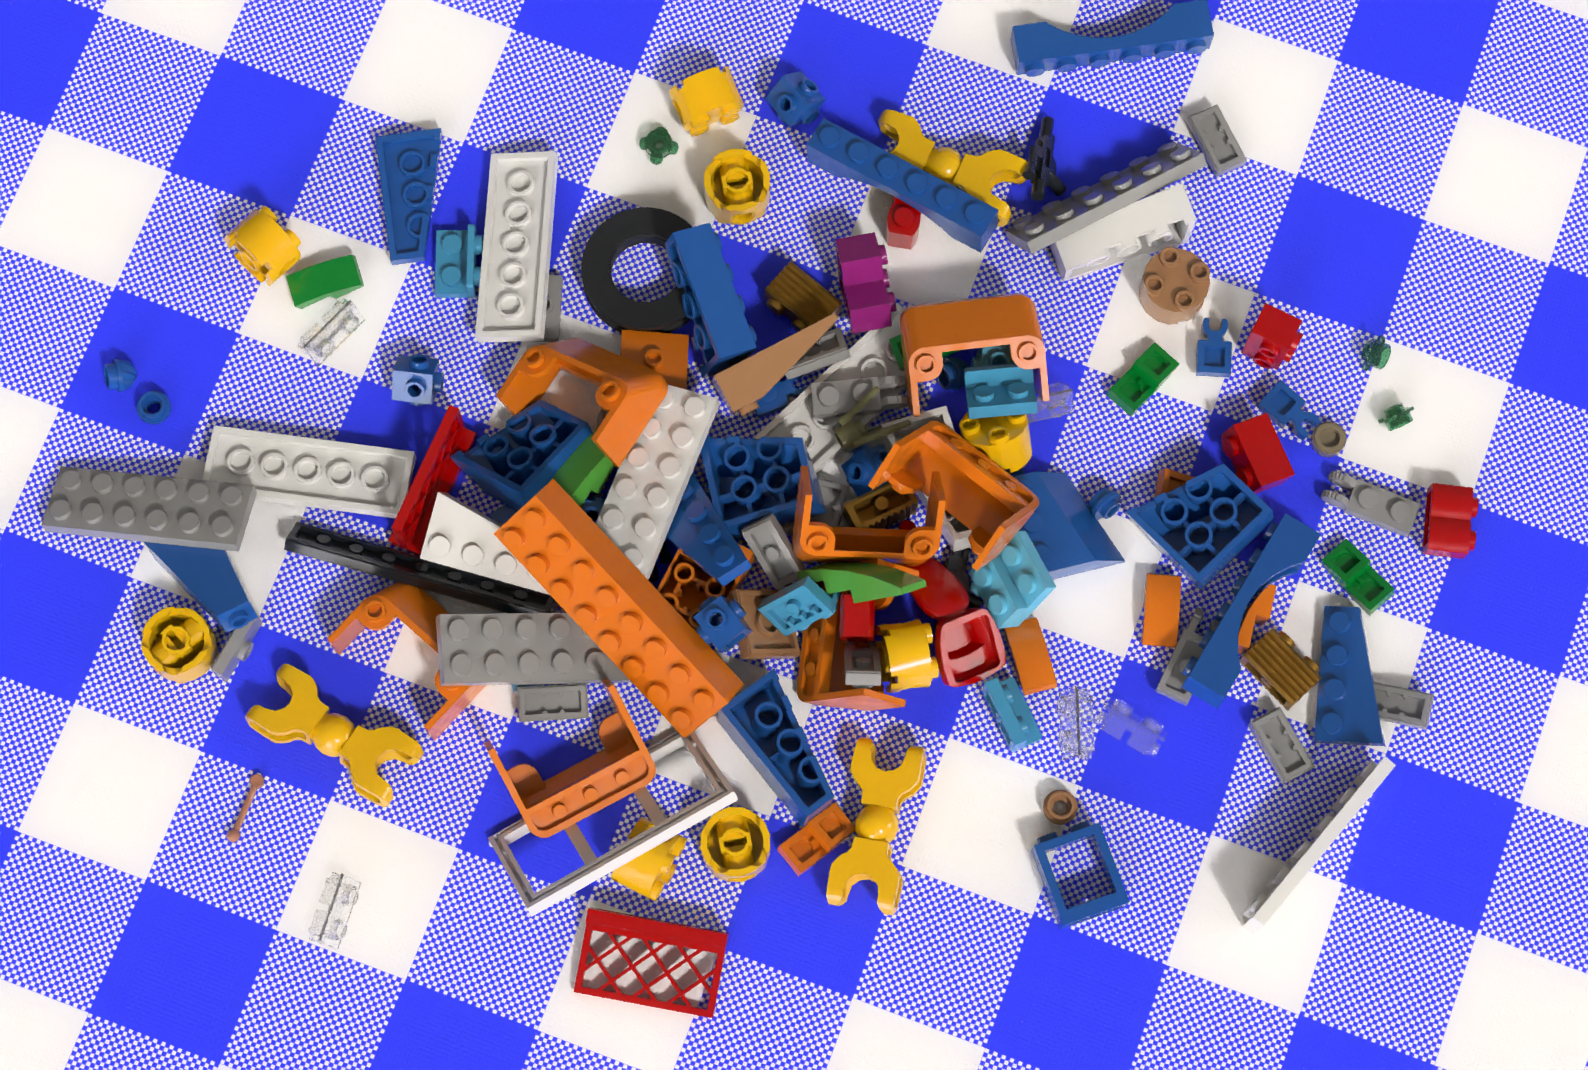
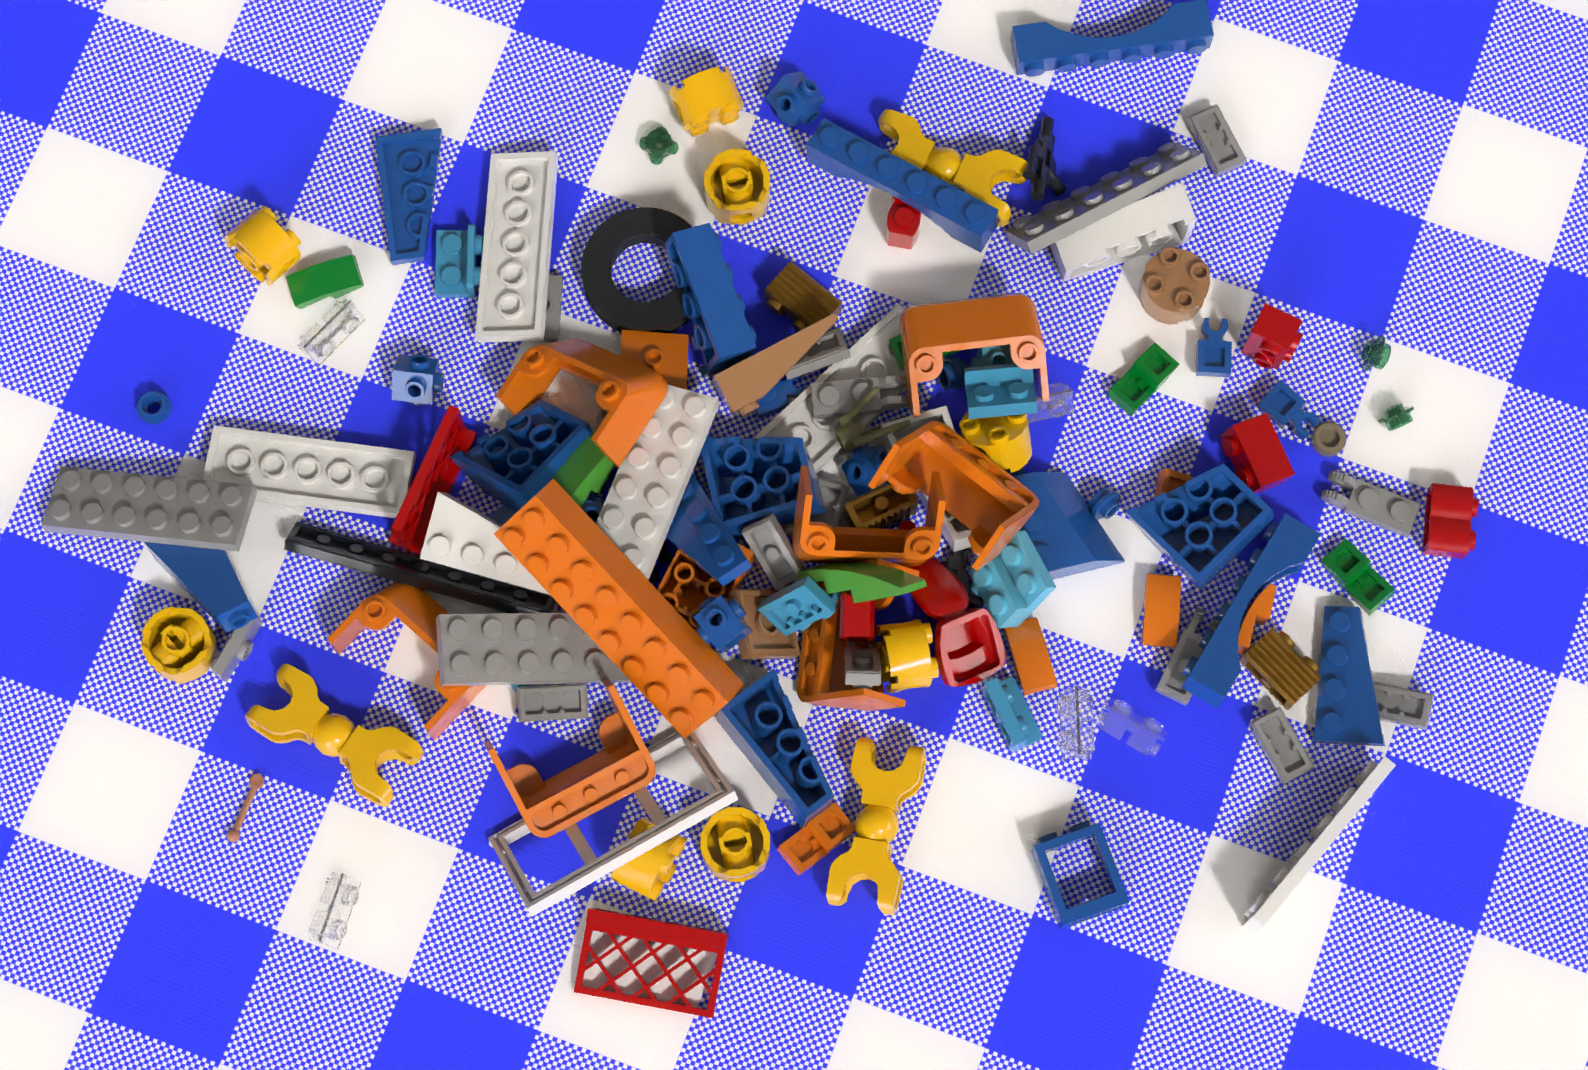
(119, 375): blue plate -> none
(864, 282): magenta brick -> none
(1064, 797): medium nougat plate -> none

